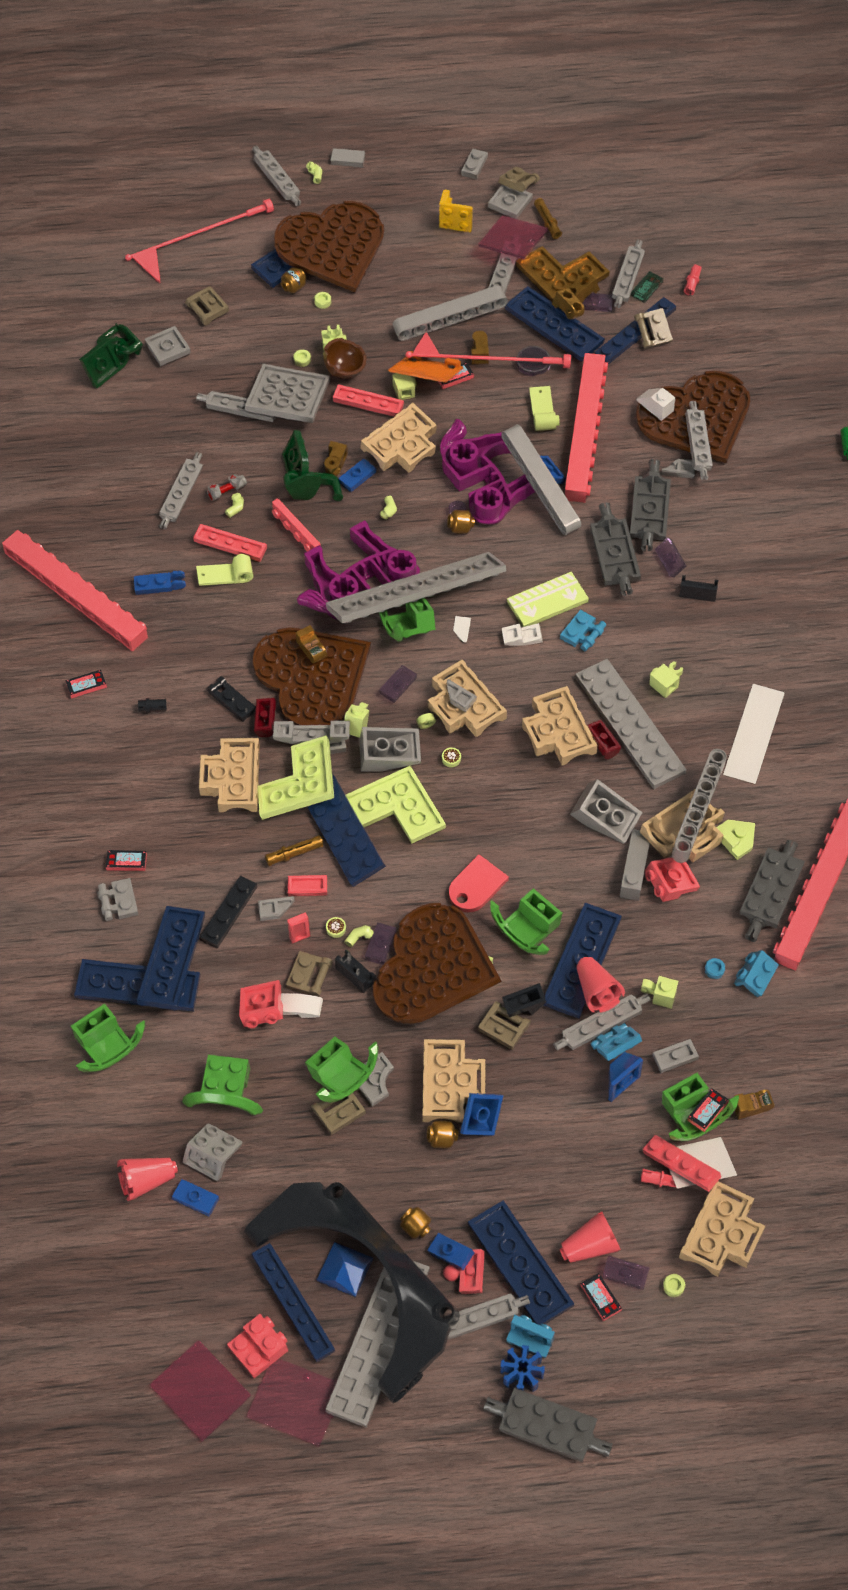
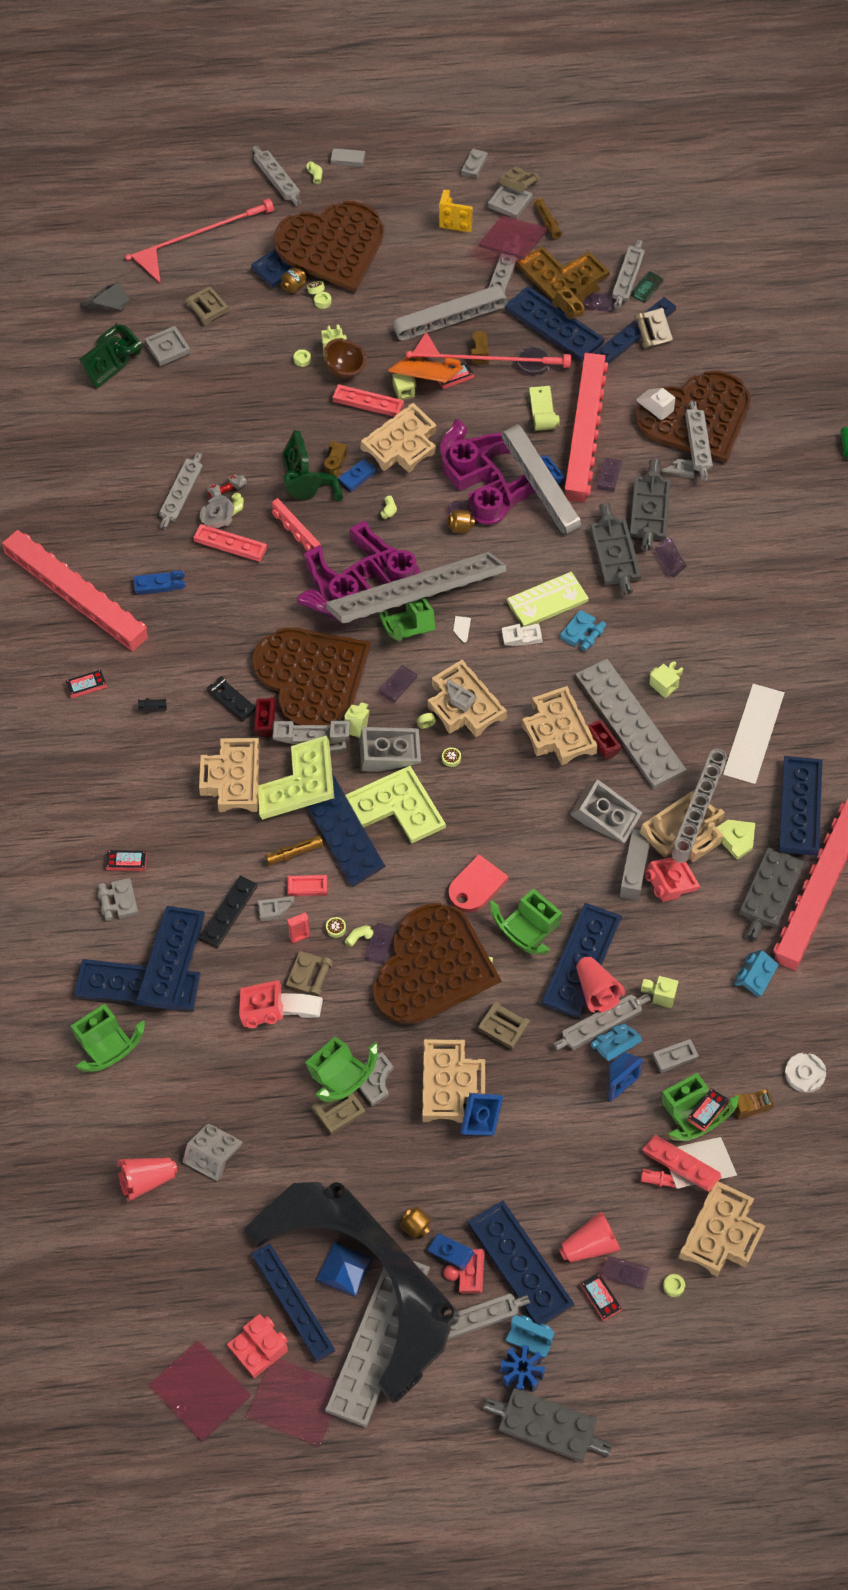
(108, 298): none -> dark grey slope
(195, 1197): blue plate -> none
(223, 517): none -> light grey plate
(224, 1084): bright green piece -> none
(230, 404): light grey plate -> none
(237, 572): yellowish green door -> none
(287, 393): light grey plate -> none
(310, 644): pearl gold leg -> none
(316, 287): none -> yellowish green tile
(355, 971): black hinge -> none
(442, 1134): pearl gold head -> none
(527, 999): black slope -> none
(609, 474): none -> clear purple plate
(692, 280): coral axle -> none
(698, 590): black hinge -> none
(715, 968): dark azure tile -> none
(800, 805): none -> dark blue plate
(805, 1072): none -> white tile

